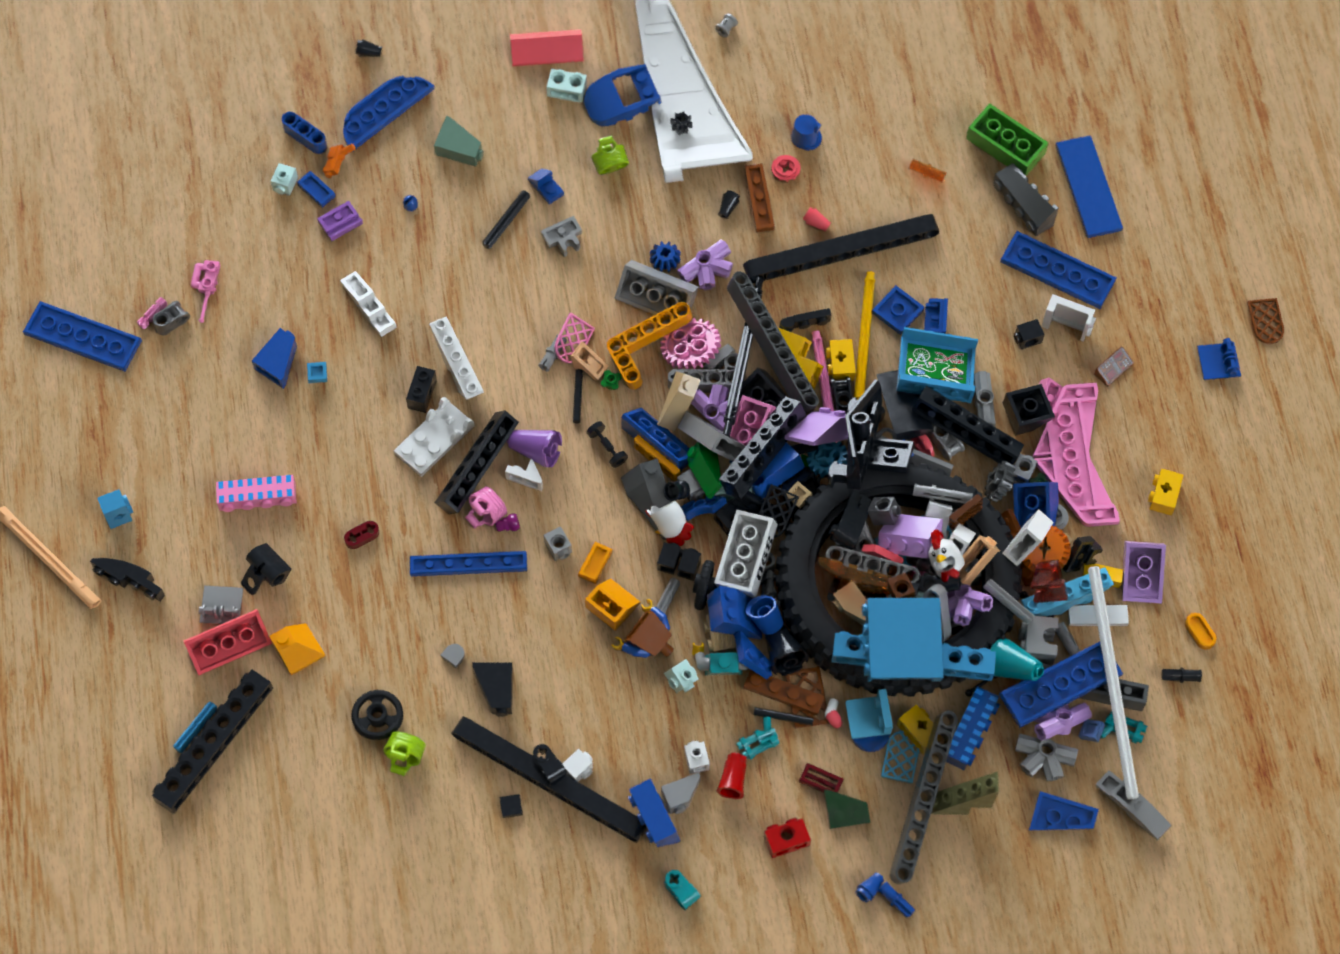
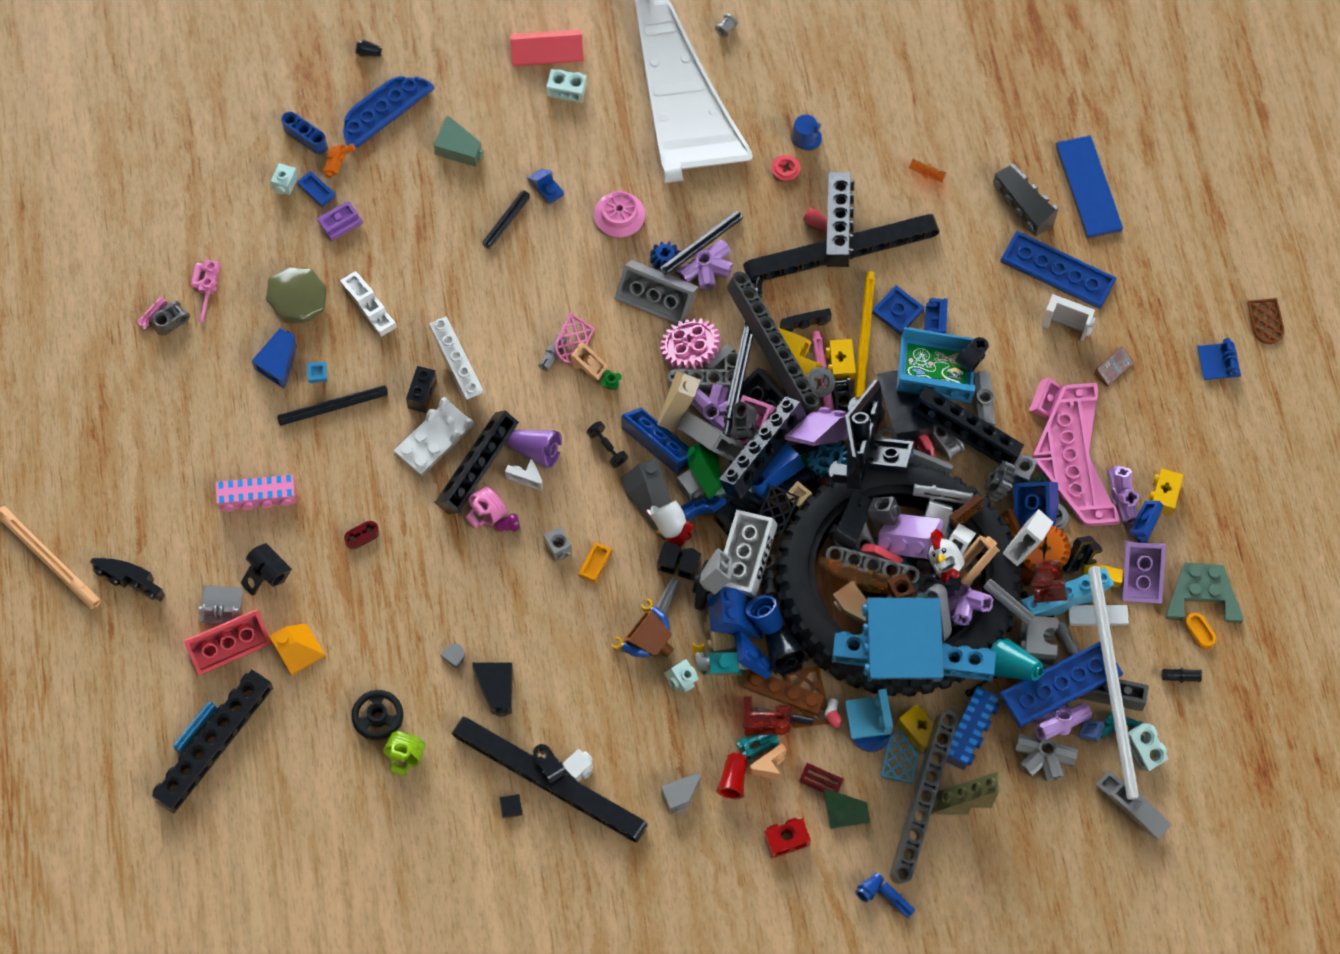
(82, 336): blue tile -> none
(115, 508): dark azure brick -> none
(296, 294): none -> olive piece
(332, 405): none -> black axle
(412, 204): blue hinge -> none
(468, 563): blue tile -> none
(563, 235): light grey plate -> none
(577, 396): black bar -> none
(605, 103): blue slope -> none
(608, 158): lime piece -> none
(611, 603): light orange slope -> none
(619, 214): none -> bright pink piece
(643, 339): light orange beam -> none
(651, 453): light orange tile -> none
(653, 814): blue slope -> none
(676, 490): black wheel -> none
(681, 123): black gear -> none
(683, 891): teal piece -> none
(696, 757): white brick -> none
(701, 243): none -> black axle
(716, 572): none -> light grey slope
(729, 202): black cone -> none
(744, 423): none -> dark grey piece
(759, 197): dark orange plate -> none
(765, 766): none -> light nougat slope
(766, 721): none -> clear red piece
(828, 380): none -> light grey gear
(833, 589): black bar -> none
(839, 220): none -> brick
(972, 354): none -> black piece
(1006, 139): bright green brick -> none
(1027, 409): black slope -> none
(1029, 334): black brick -> none
(1061, 814): blue wing -> none
(1123, 493): none -> lavender piece
(1142, 750): none -> light aqua brick
(1146, 520): none -> blue panel
(1204, 584): none -> sand green wing

